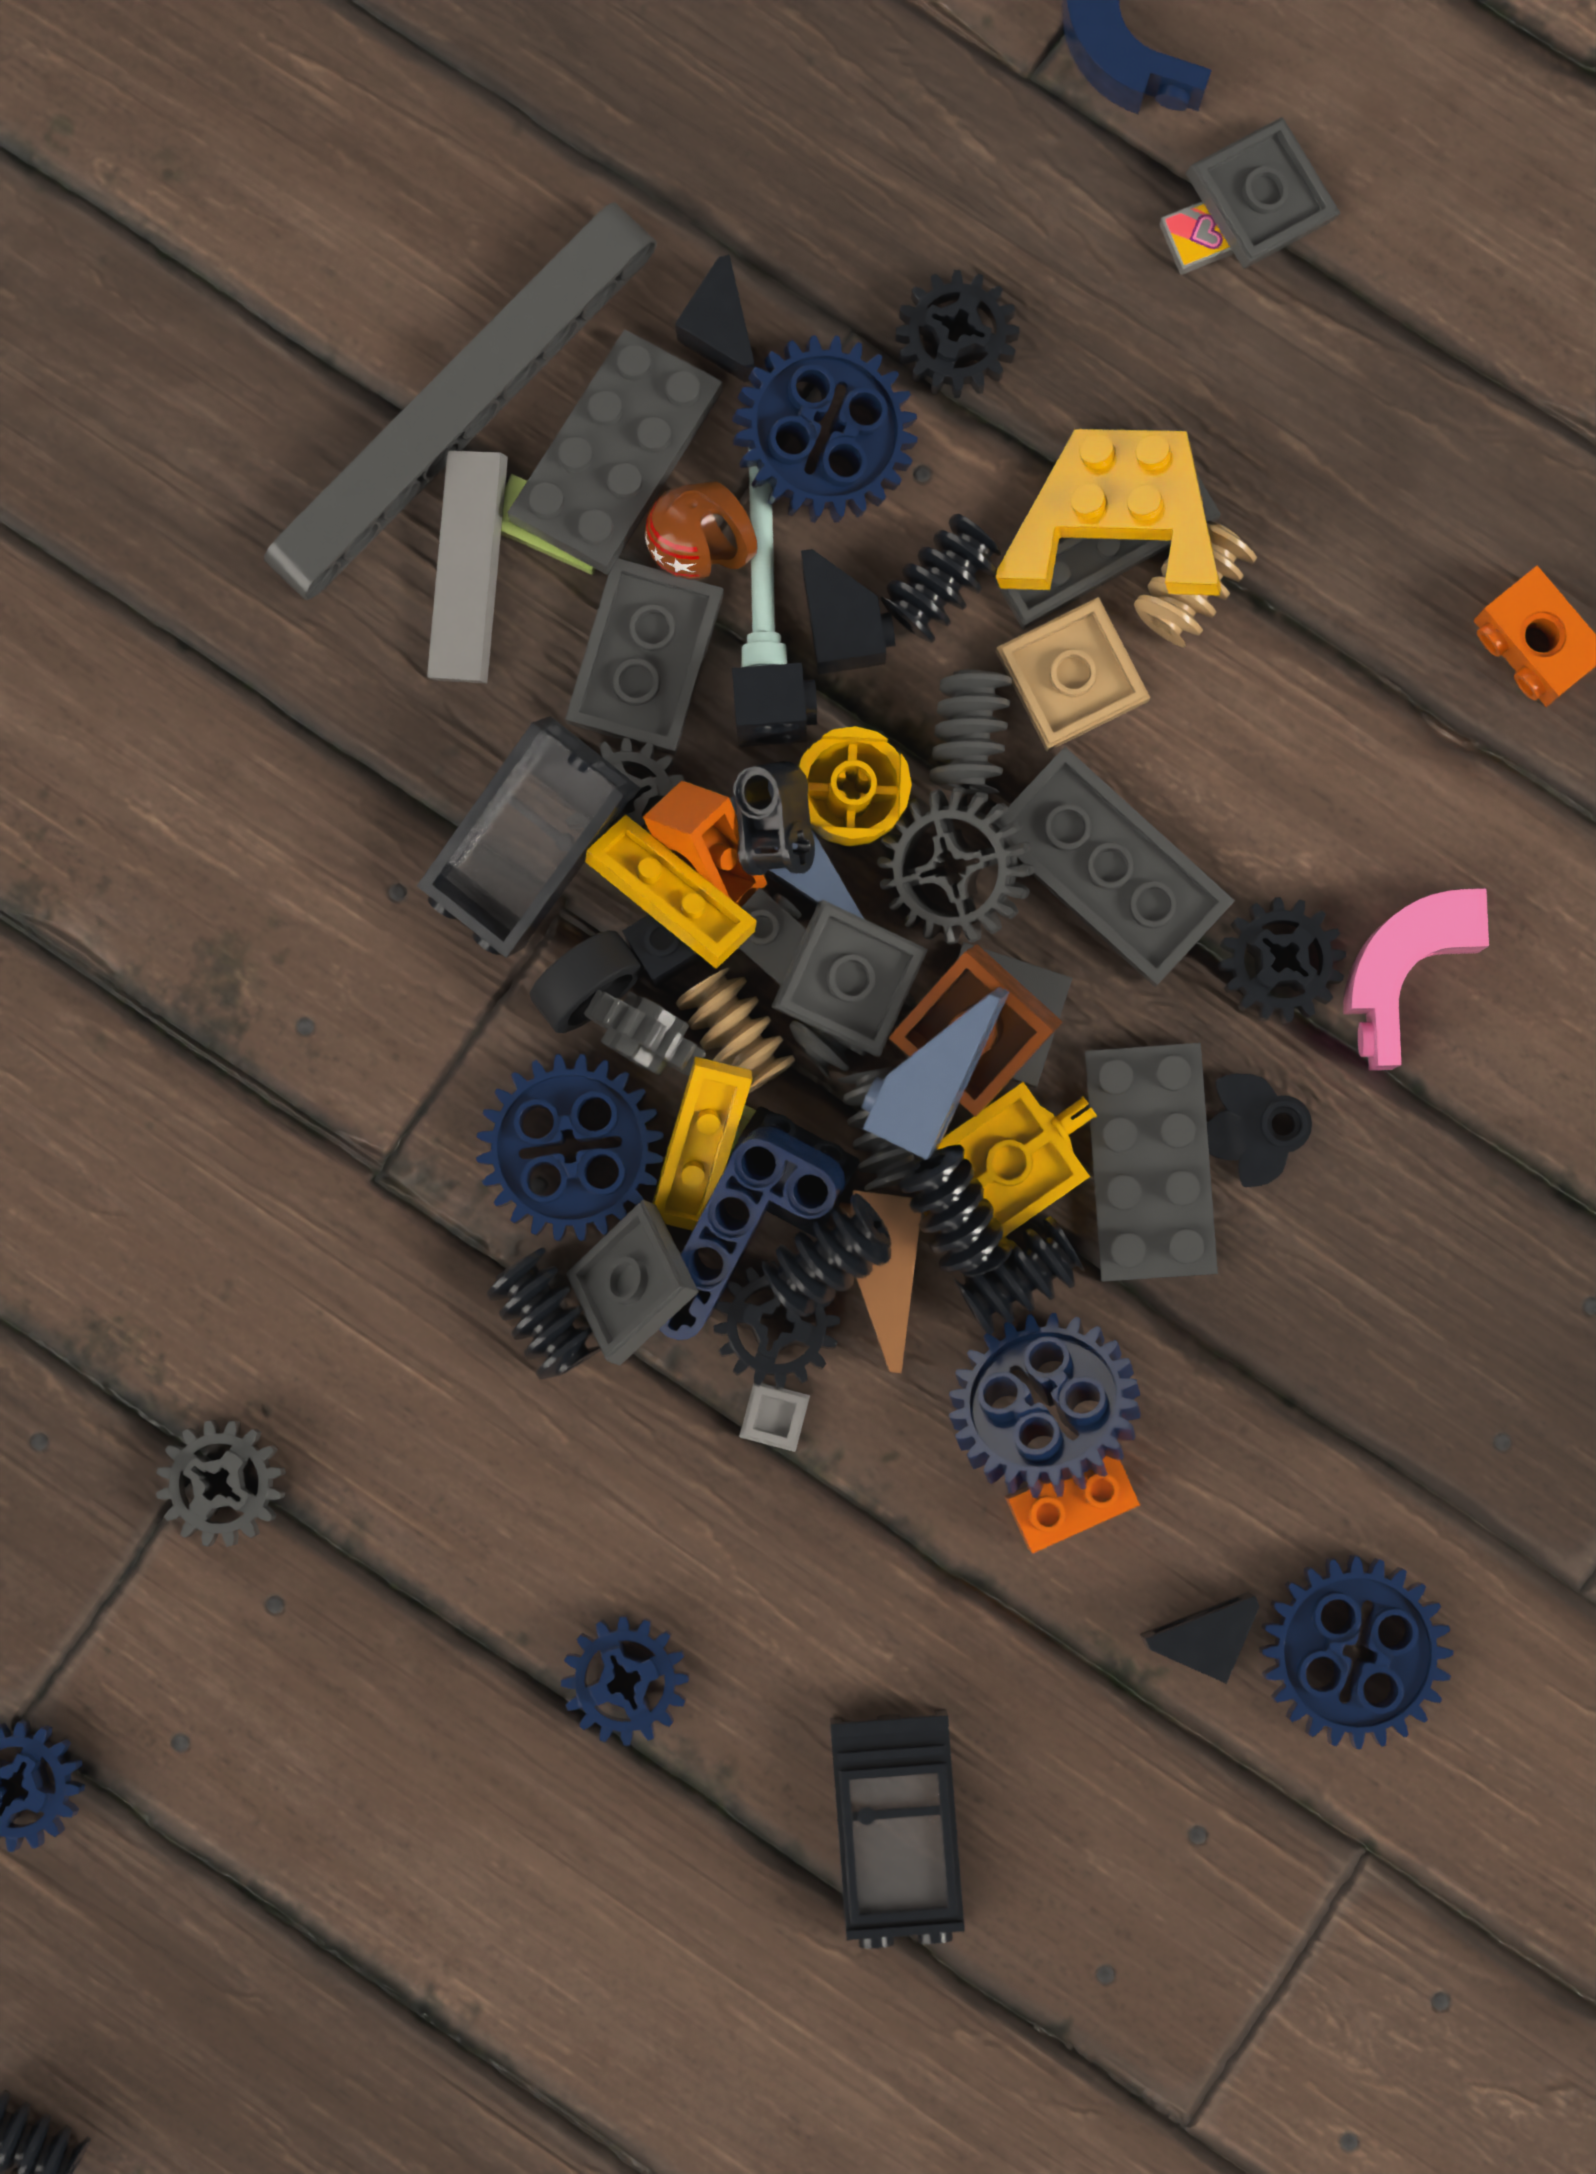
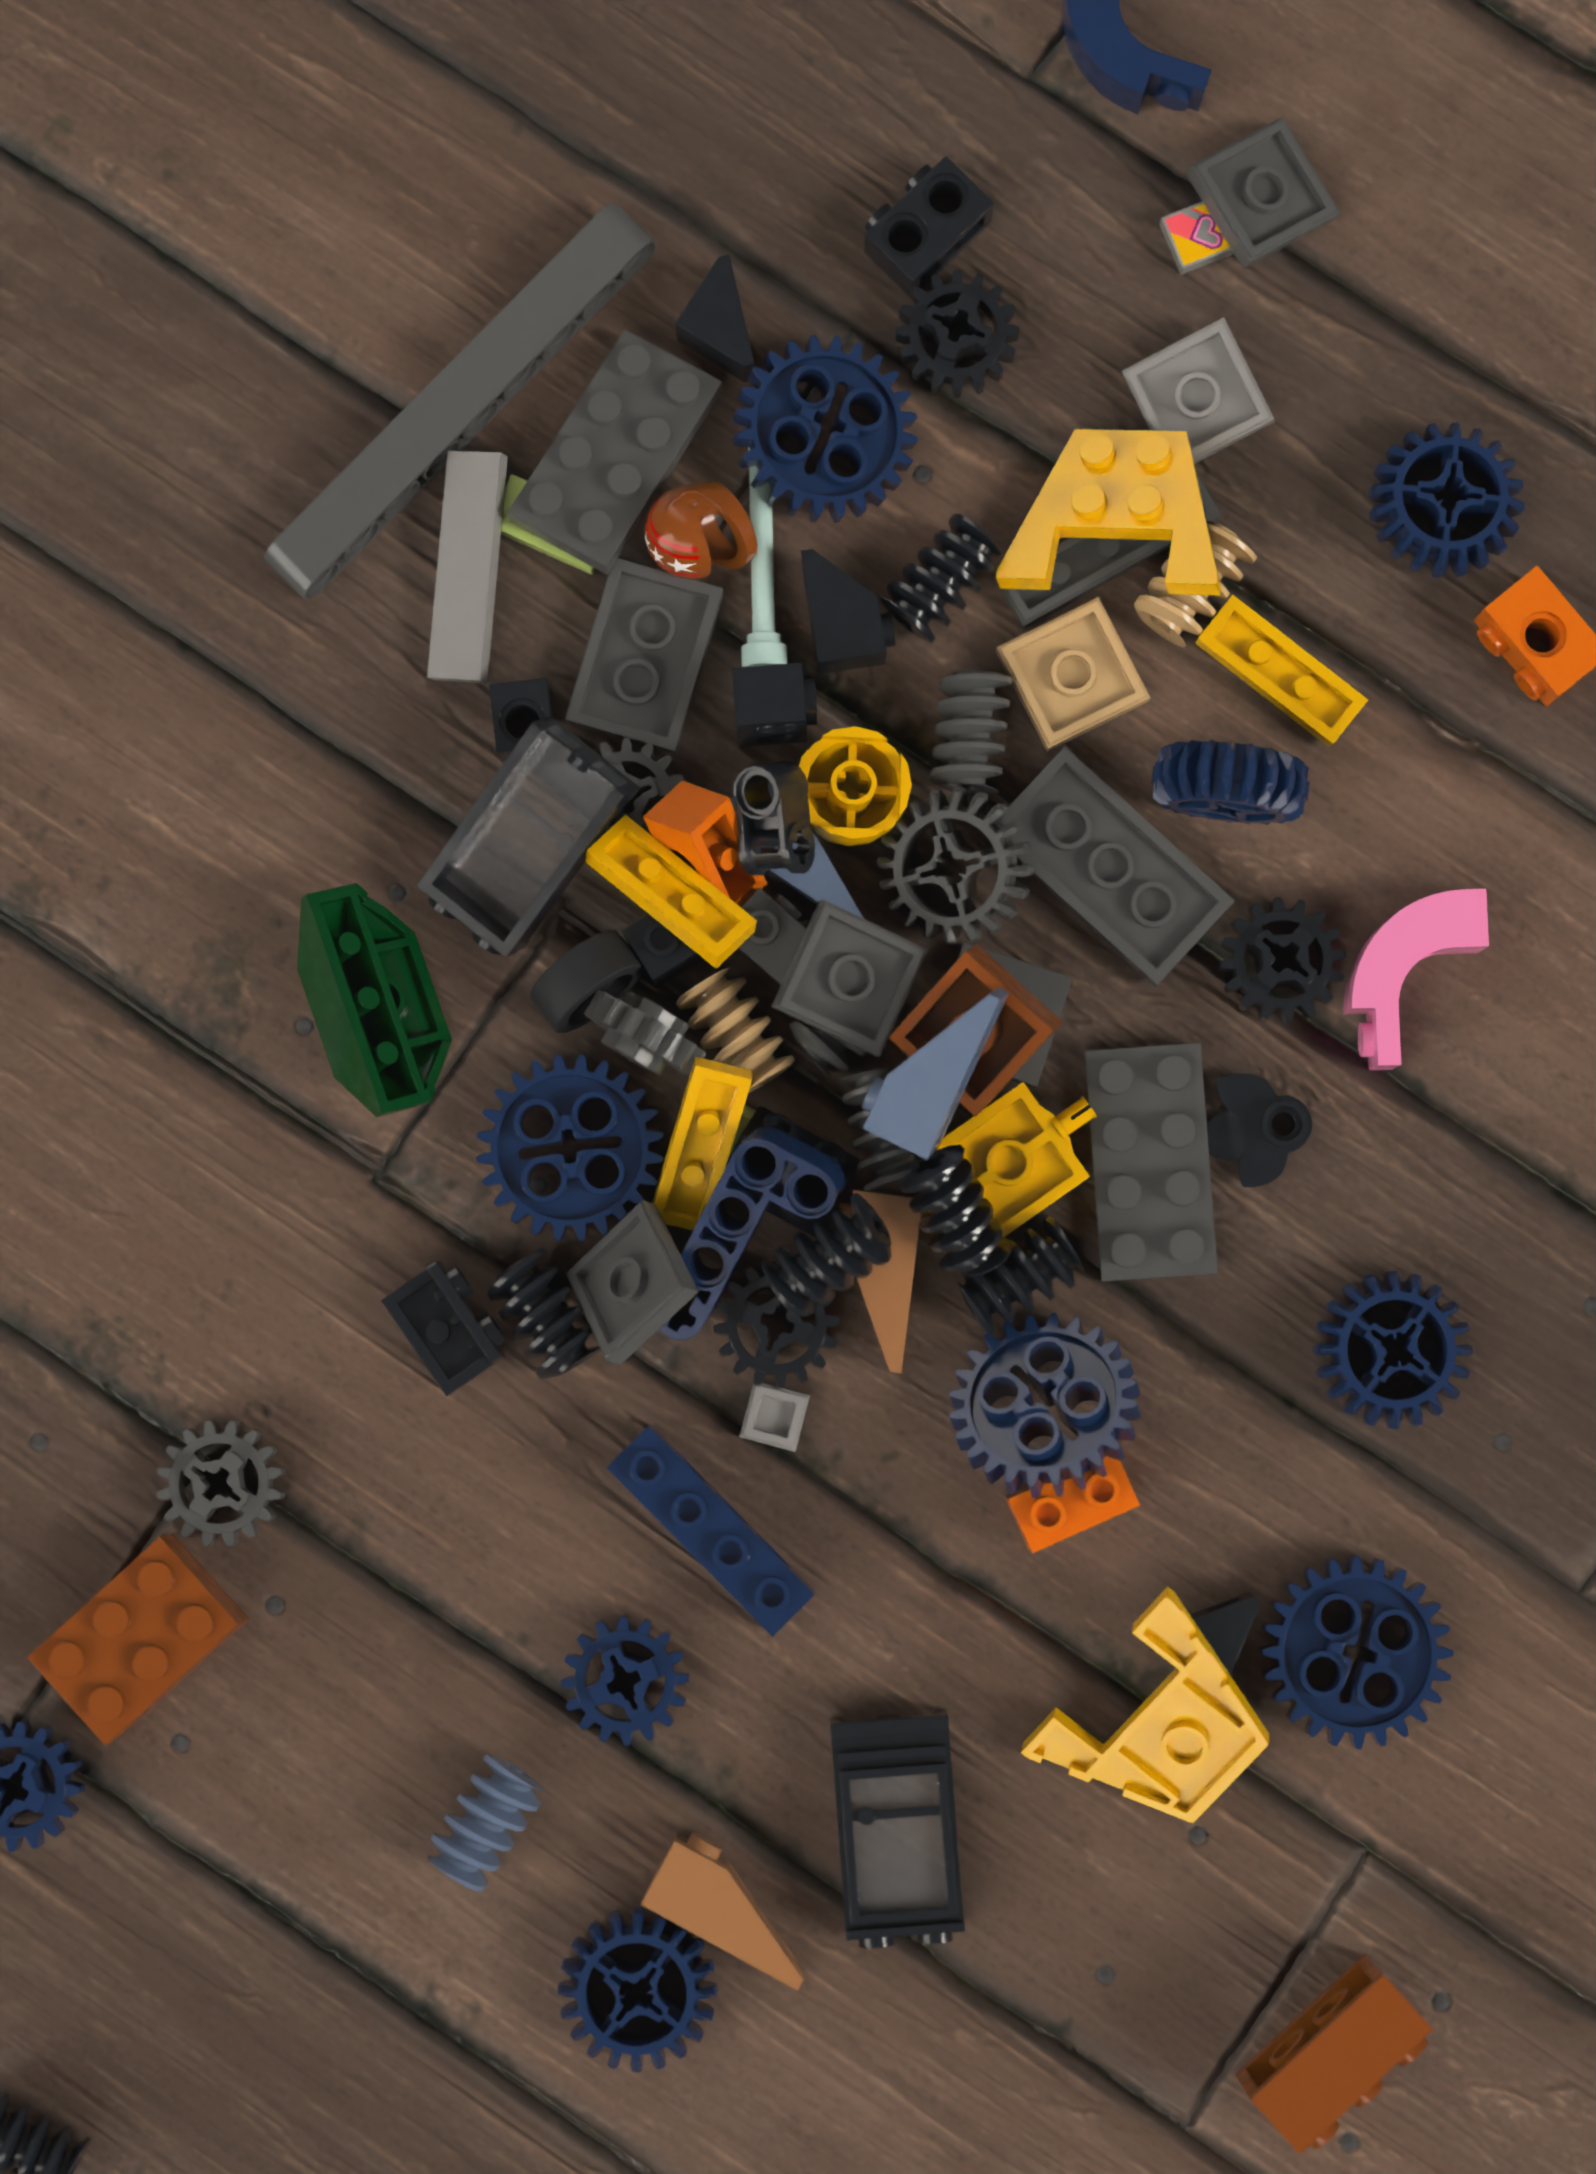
(138, 1638): none -> dark orange brick
(371, 999): none -> dark green wedge
(445, 1327): none -> black bracket
(486, 1823): none -> sand blue piece
(512, 700): none -> black brick
(659, 2007): none -> dark blue gear
(711, 1530): none -> dark blue brick
(711, 1901): none -> medium nougat slope
(939, 234): none -> black brick
(1180, 1741): none -> yellow wing
(1200, 389): none -> light grey plate
(1230, 782): none -> dark blue gear
(1281, 671): none -> yellow plate
(1334, 2055): none -> dark orange brick
(1410, 1327): none -> dark blue gear
(1492, 500): none -> dark blue gear

